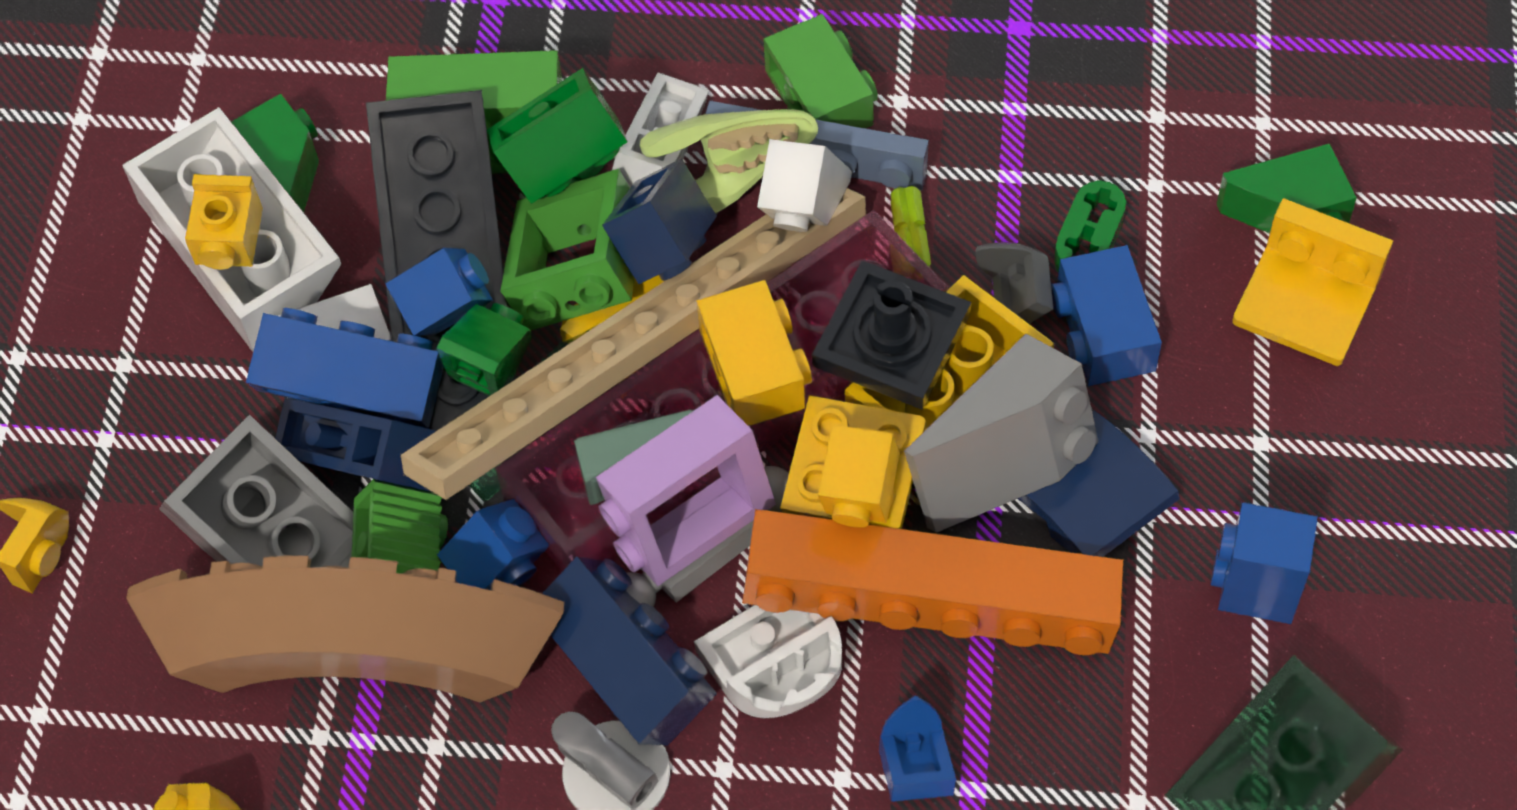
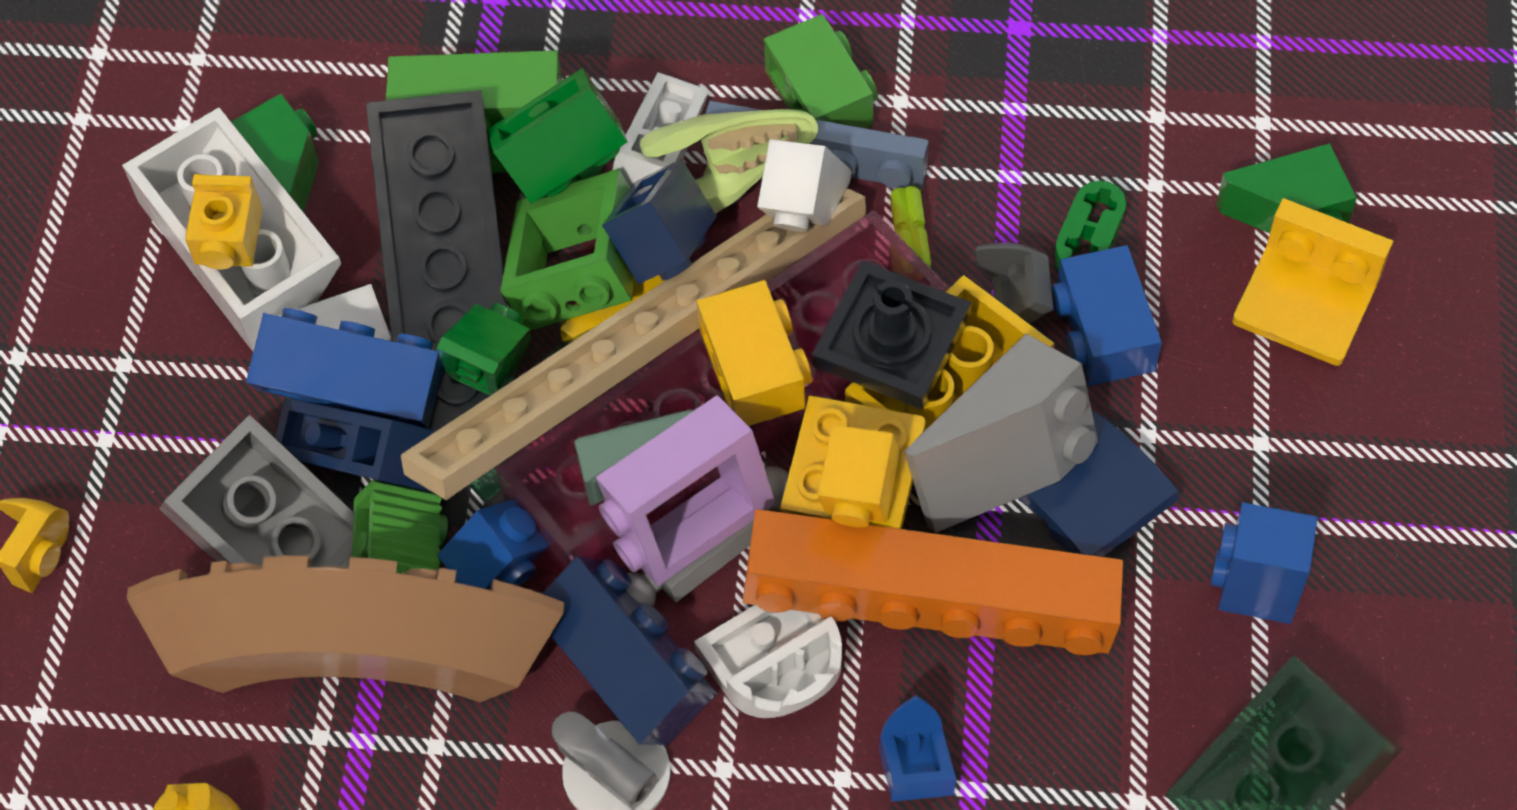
(440, 290): blue brick -> none

